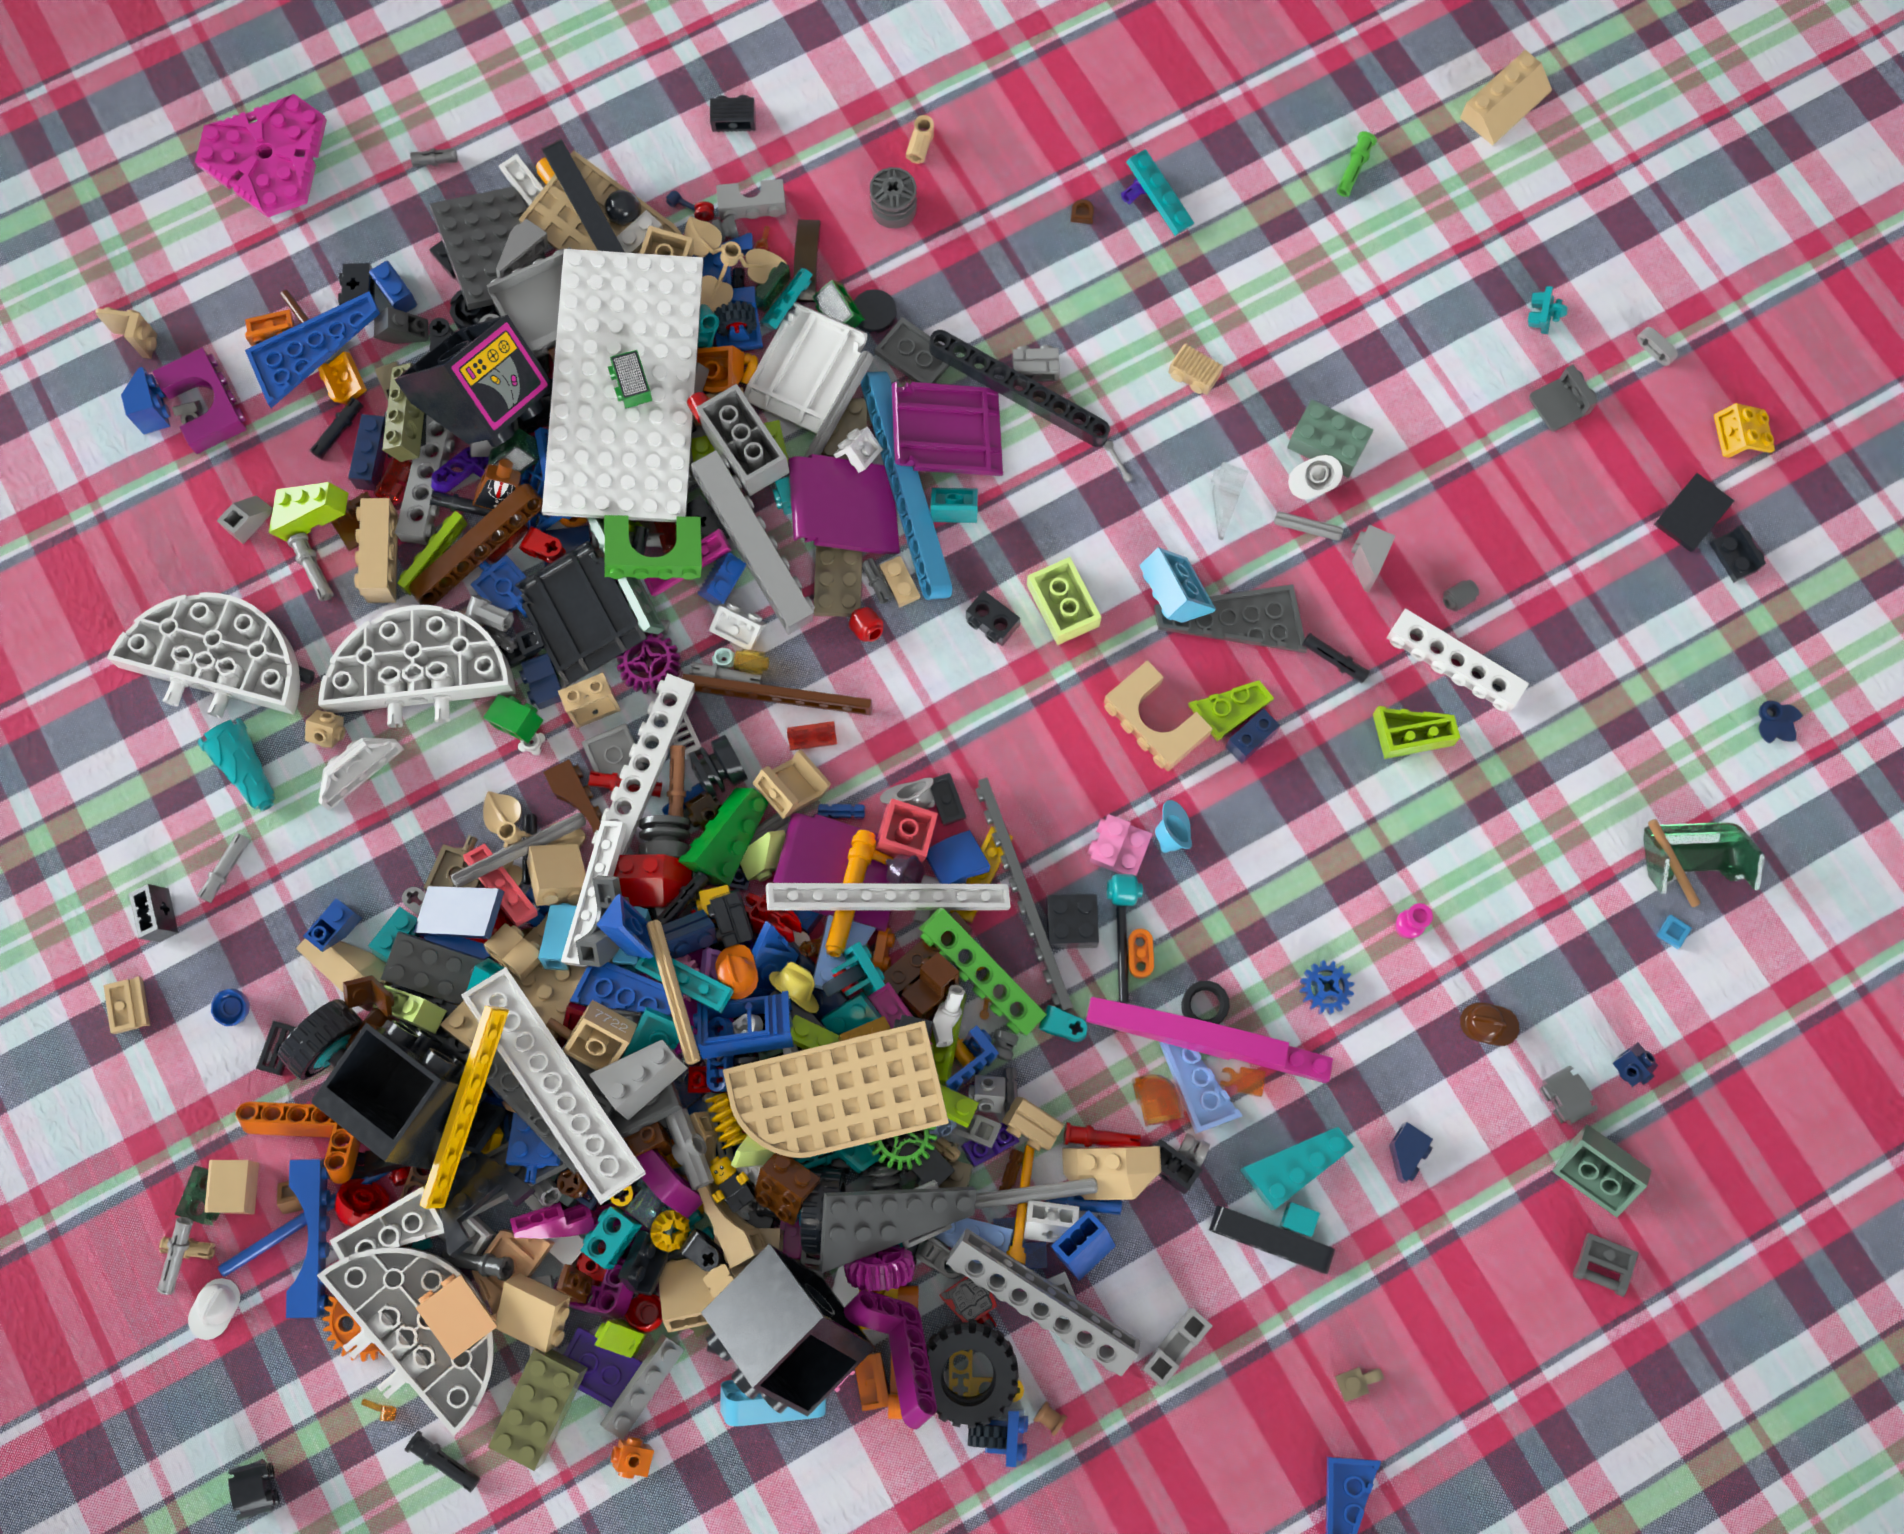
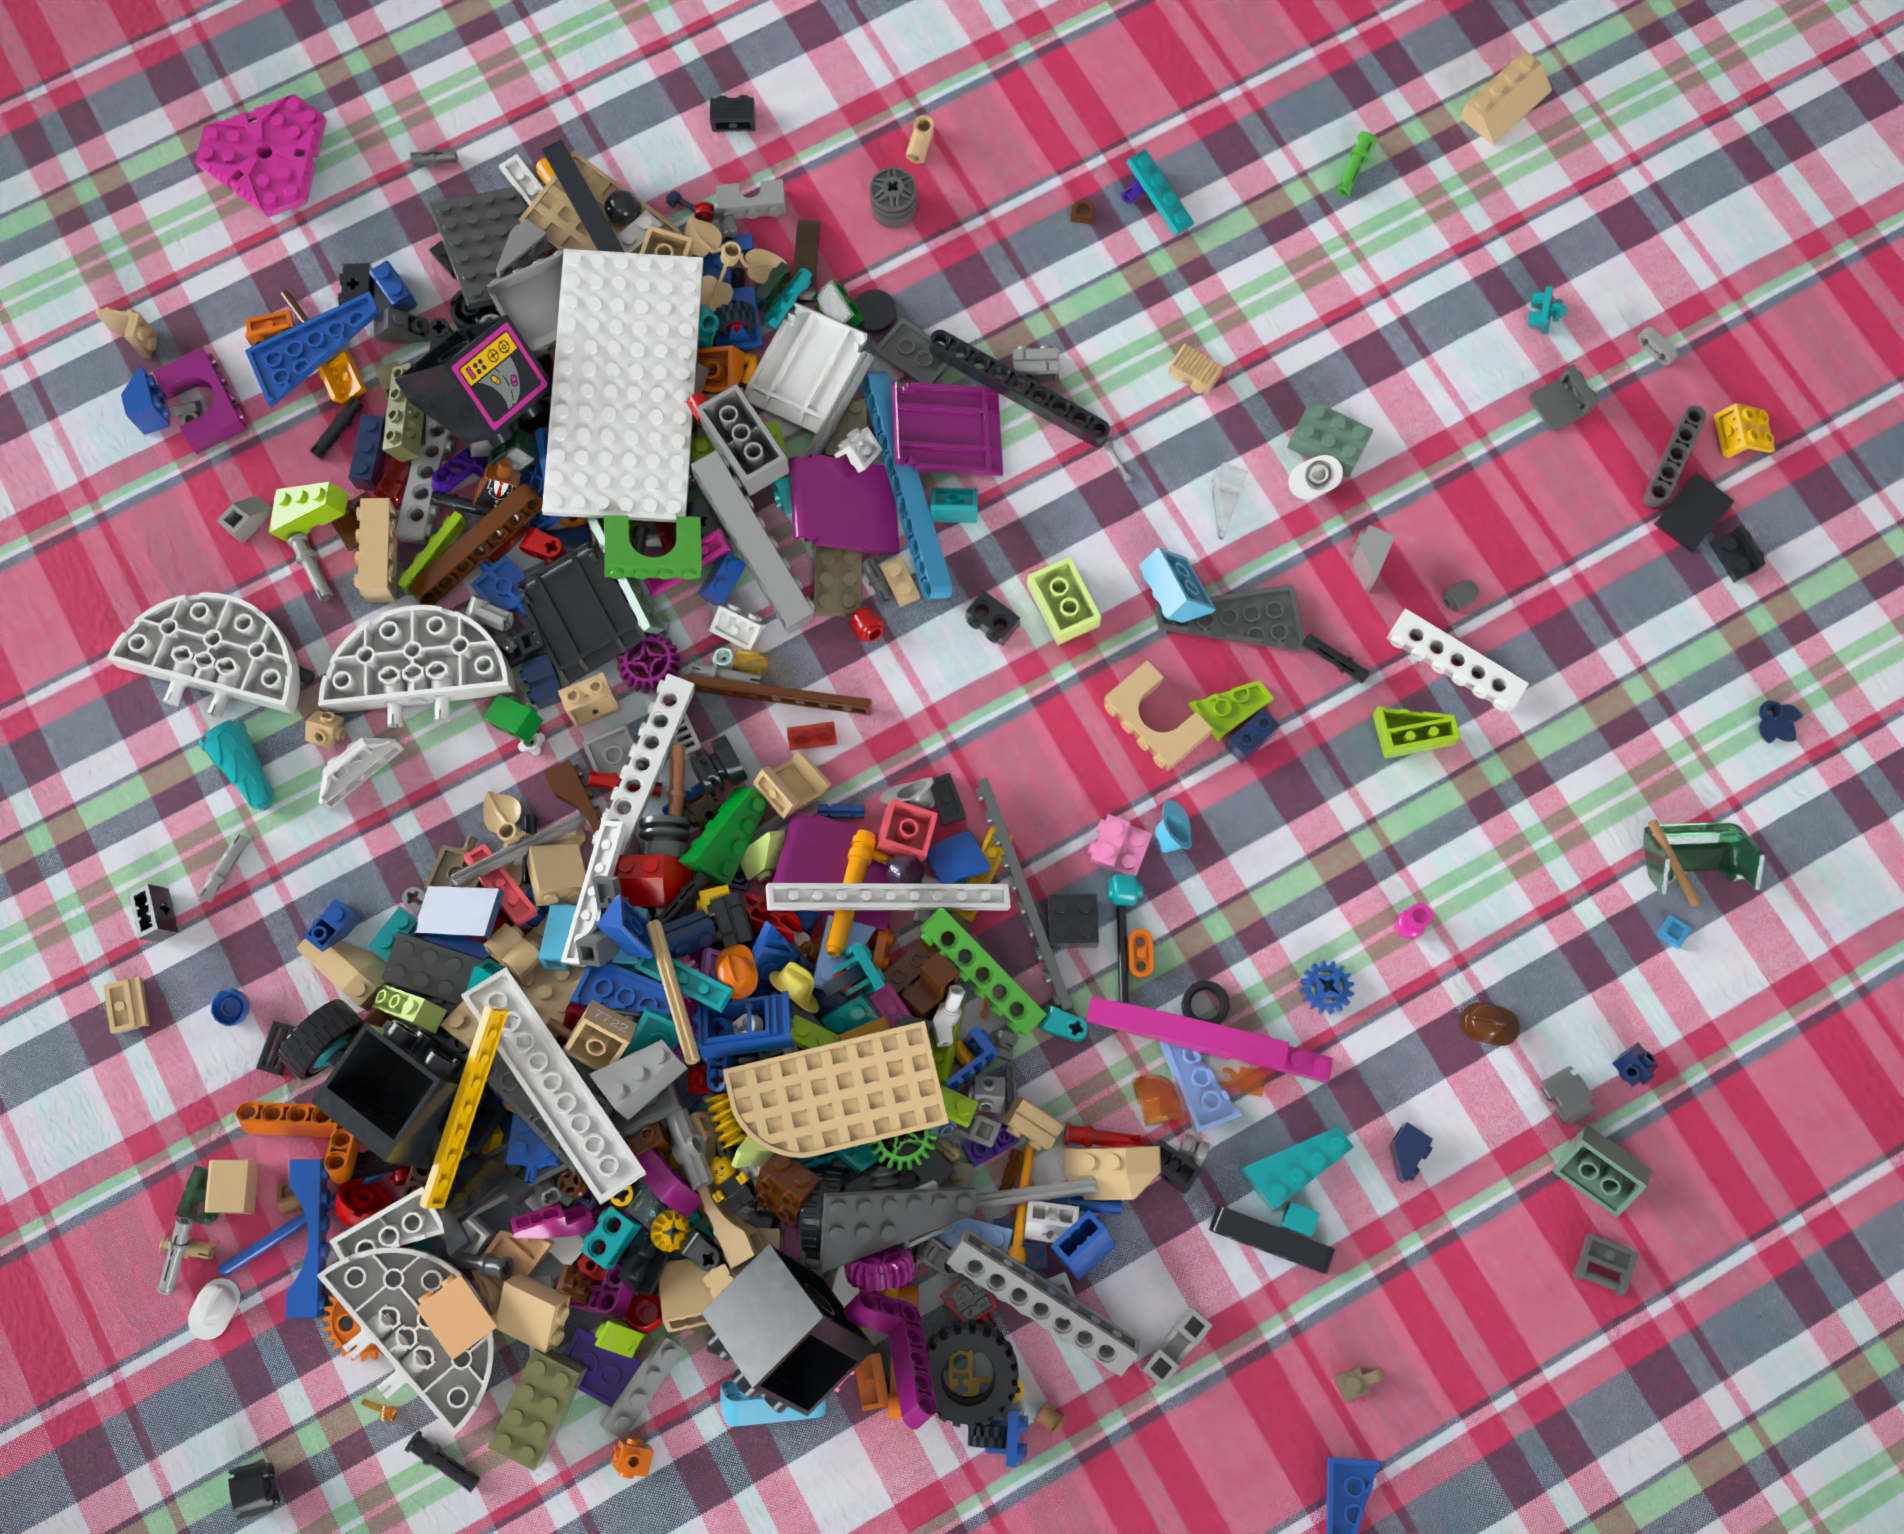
(366, 991): reddish brown bracket -> none
(631, 379): brick -> none
(763, 242): clear orange hand -> none
(1308, 526): light grey axle -> none
(1679, 448): none -> dark grey beam

